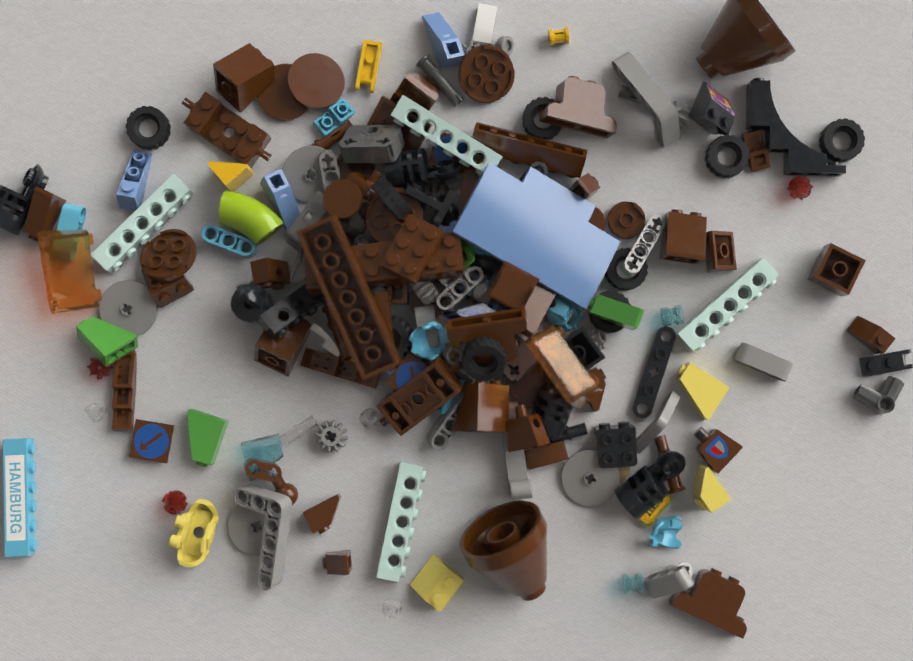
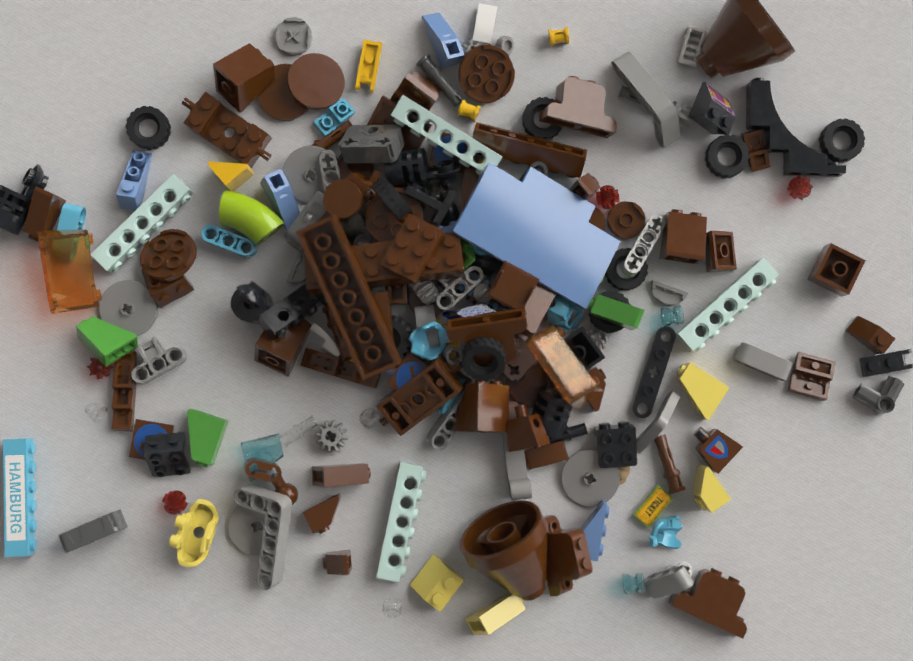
(92, 531): none -> dark grey axle
(151, 354): none -> light grey piece
(166, 454): none -> black bracket
(270, 273): reddish brown brick -> none
(293, 36): none -> light grey tile
(340, 475): none -> reddish brown slope
(468, 110): none -> yellow bush
(495, 614): none -> light yellow slope
(566, 556): none -> reddish brown brick
(595, 530): none -> medium blue slope
(607, 197): none -> clear red gear
(647, 485): black cylinder -> none
(667, 295): none -> light grey tile
(696, 30): none -> white slope
(811, 376): none -> reddish brown slope

